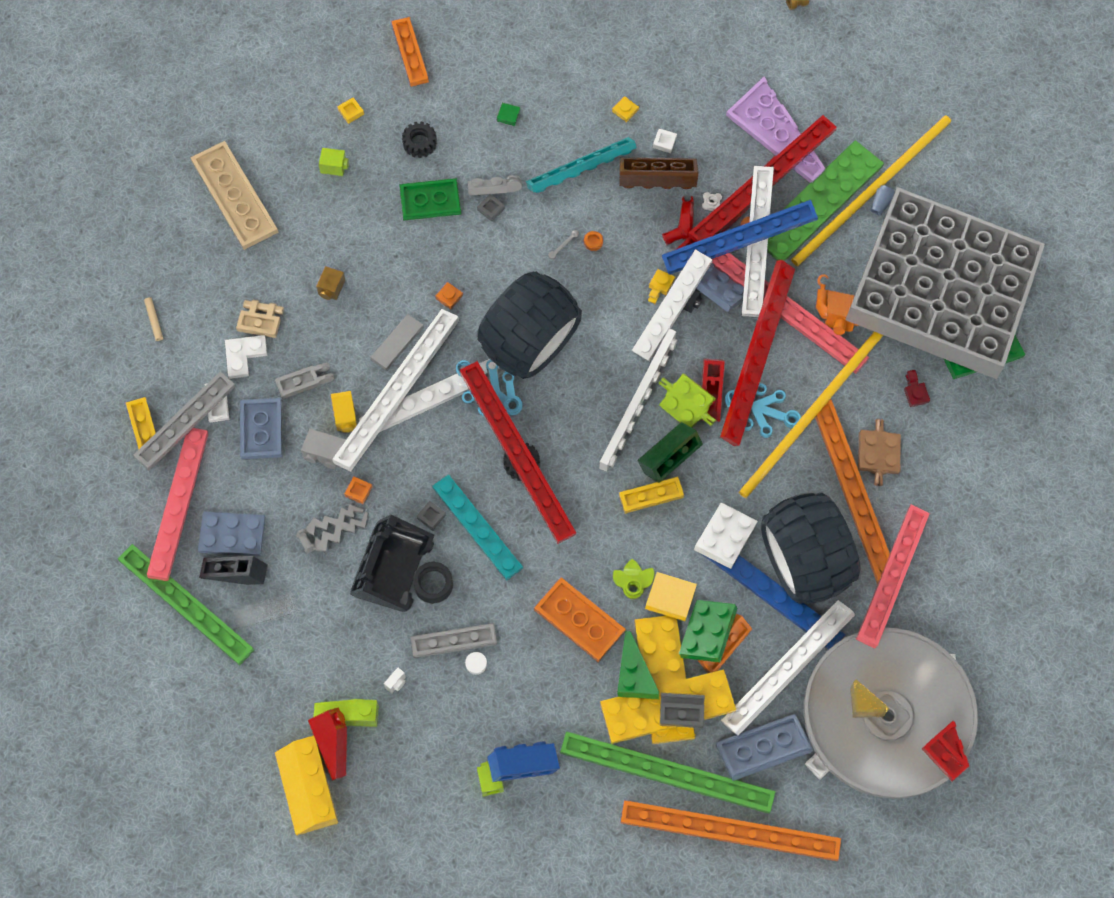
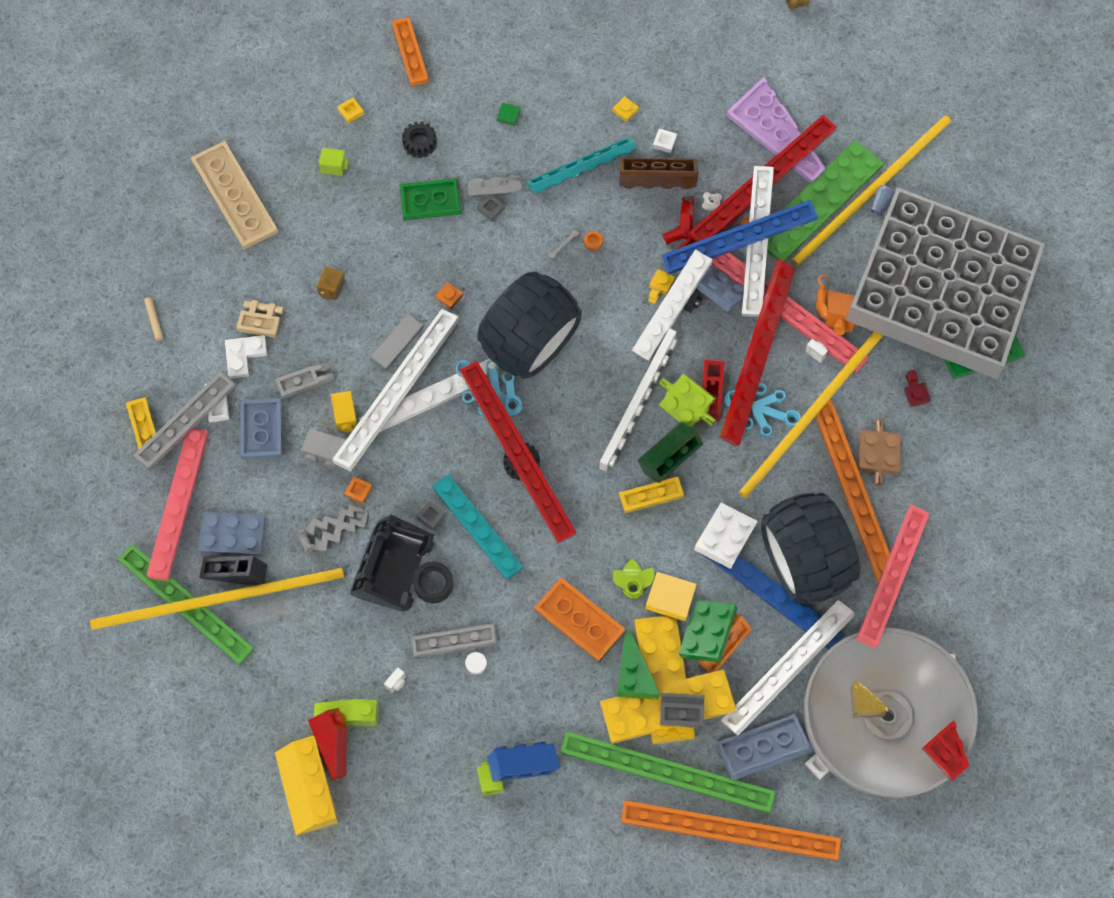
(214, 599): none -> yellow piece
(816, 350): none -> white plate

